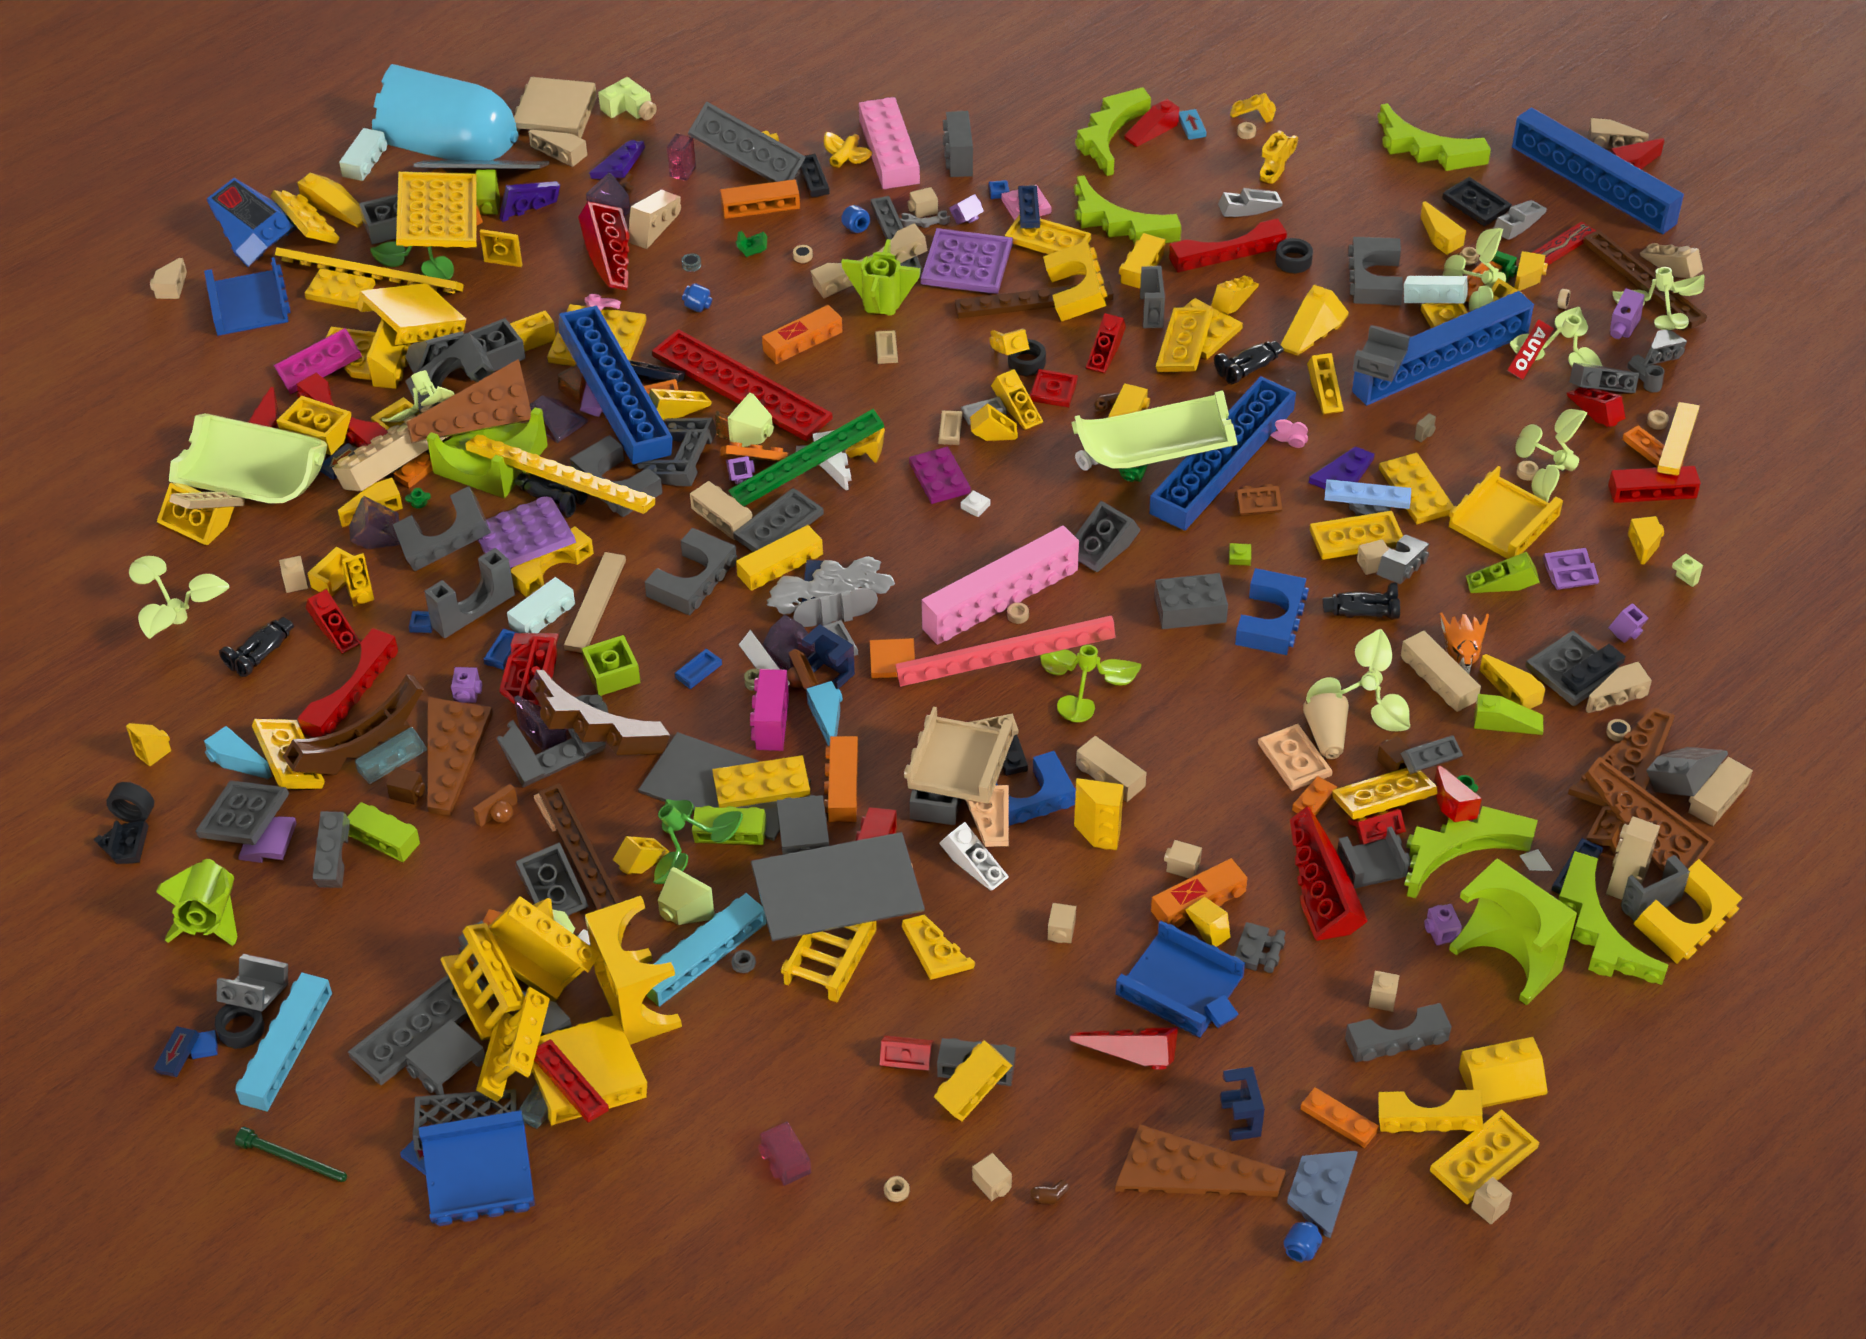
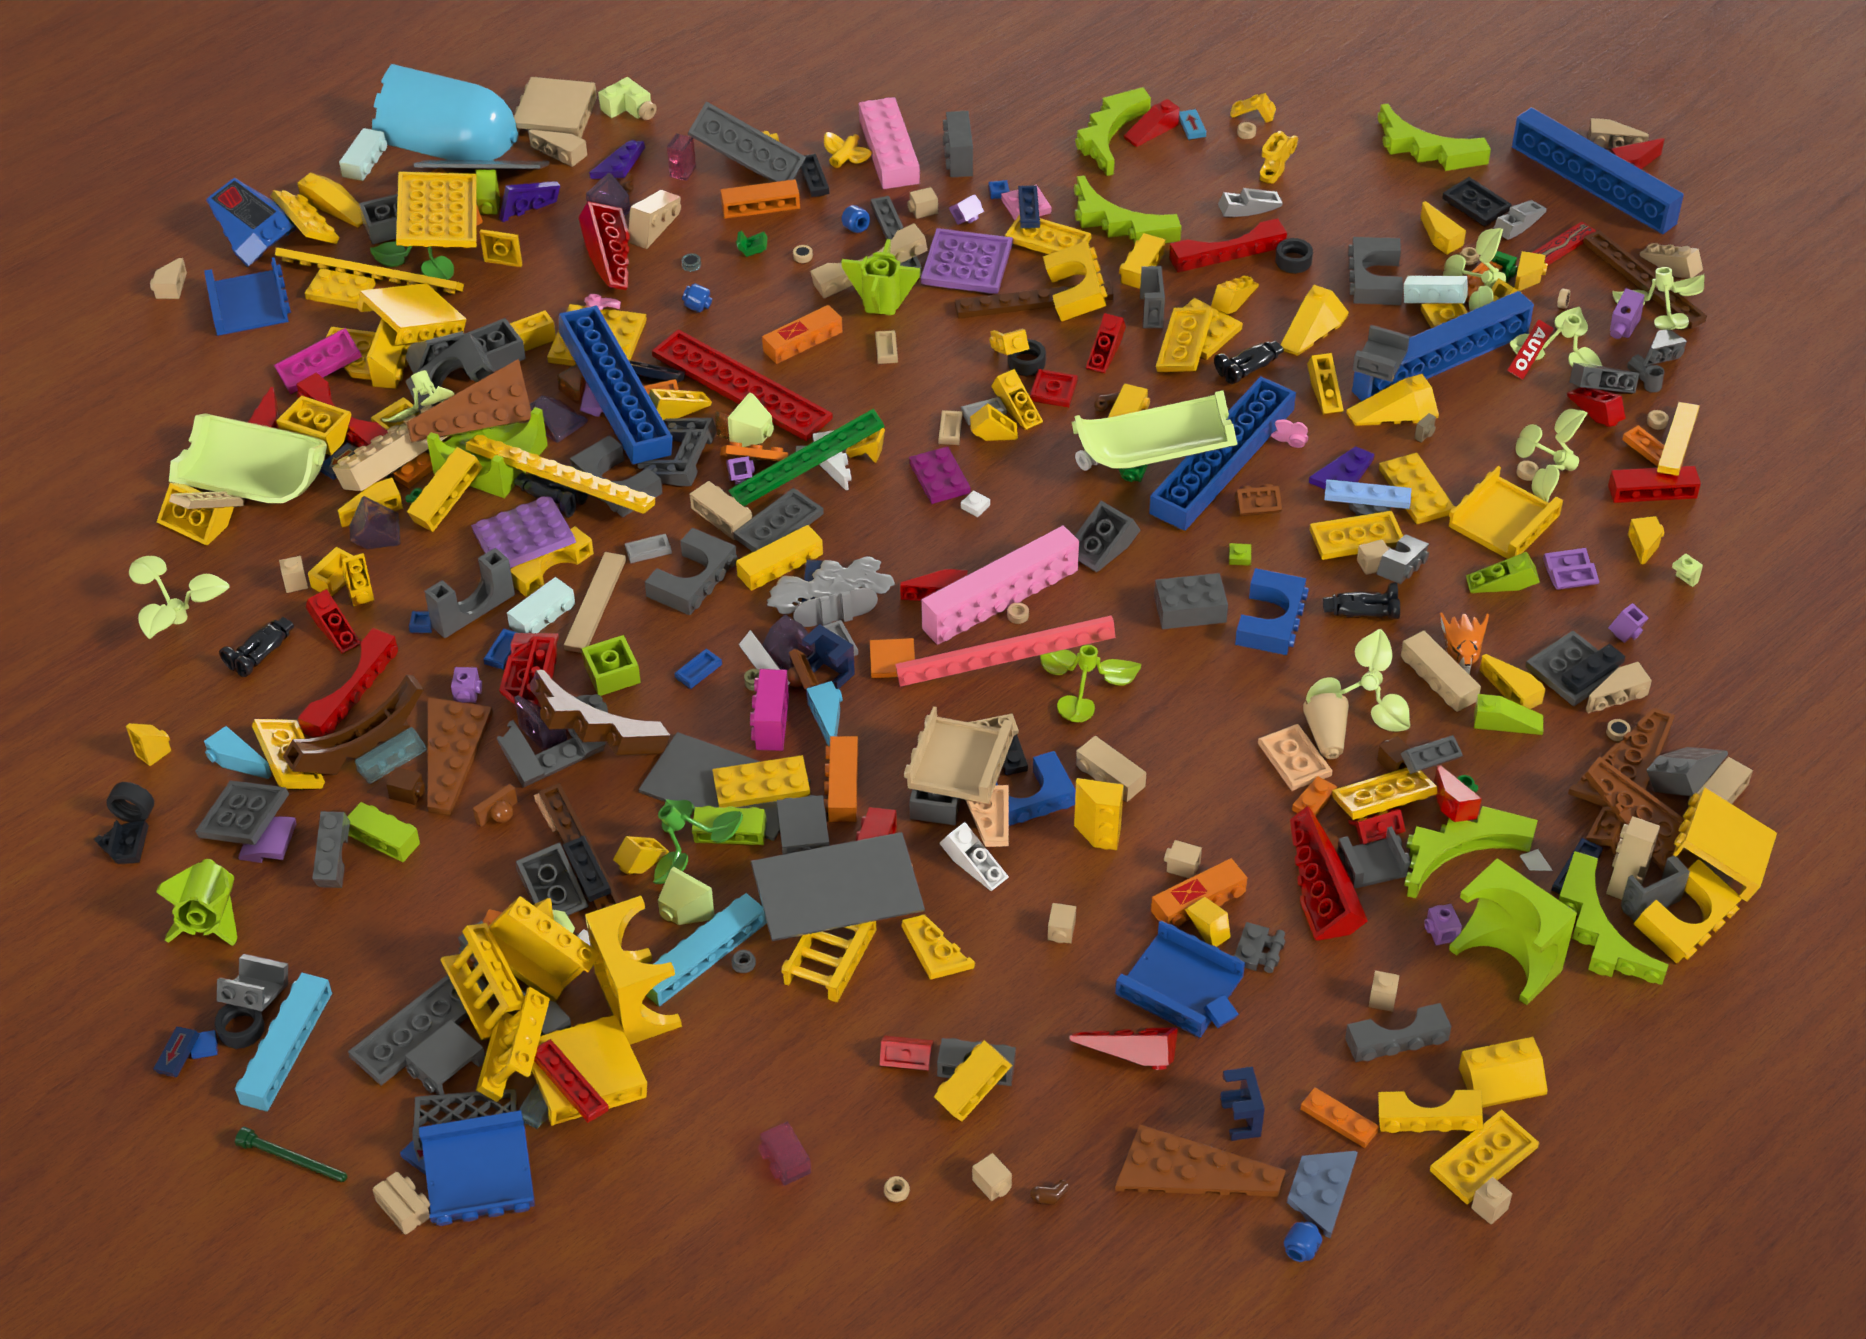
(402, 1202): none -> tan brick
(444, 489): none -> yellow brick
(467, 528): dark grey arch -> none
(587, 868): none -> black plate
(648, 548): none -> light grey tile
(908, 219): light grey piece -> none
(925, 585): none -> red slope
(1402, 401): none -> yellow wedge
(1726, 839): none -> yellow panel

